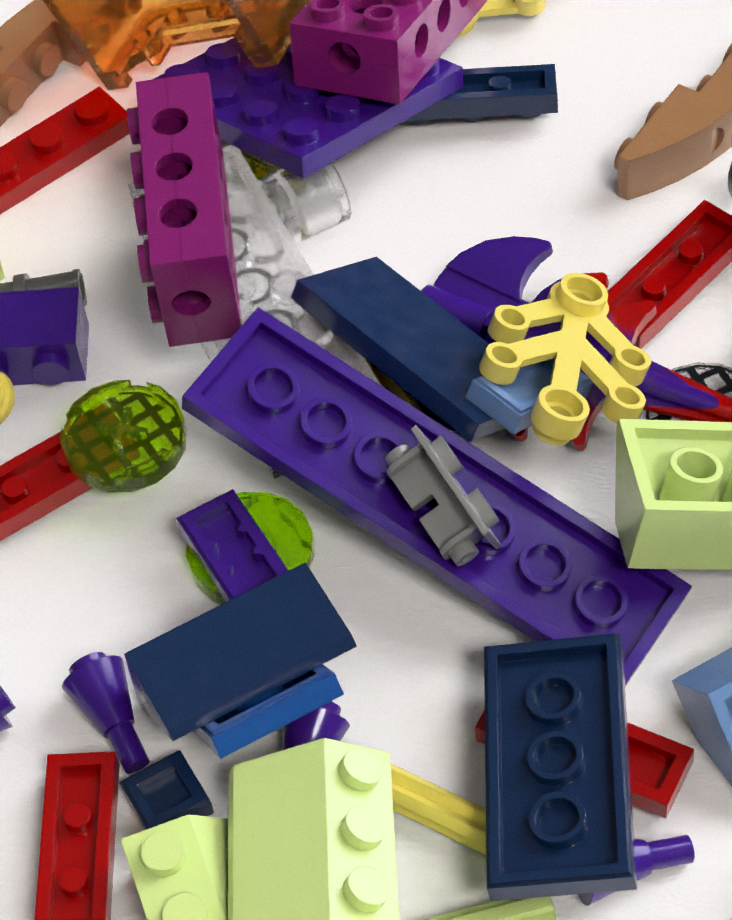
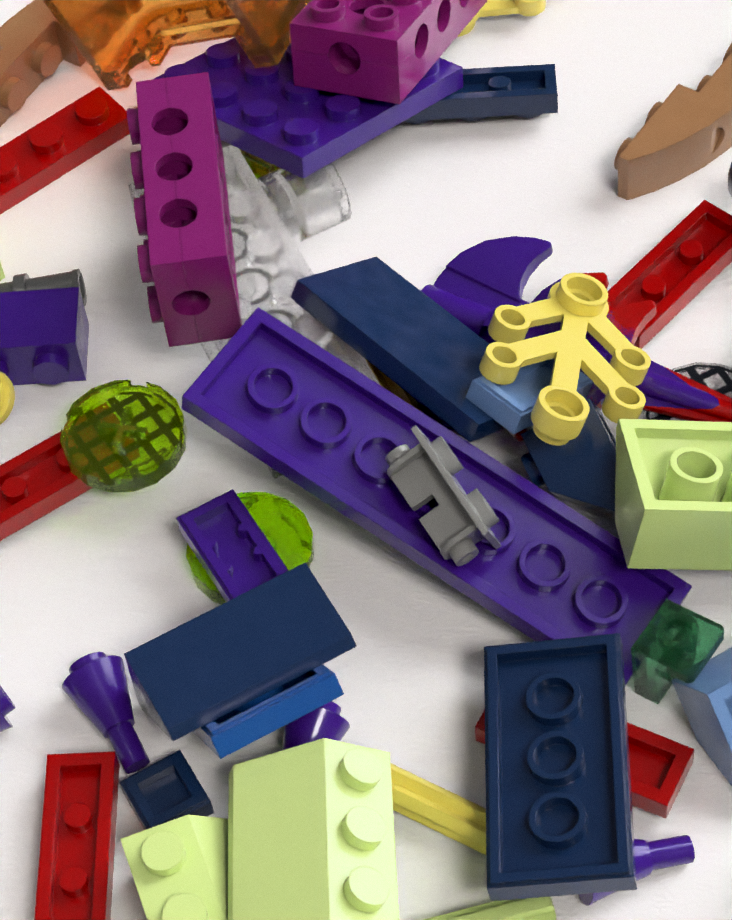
(581, 468): none -> dark blue slope
(672, 647): none -> clear green bracket

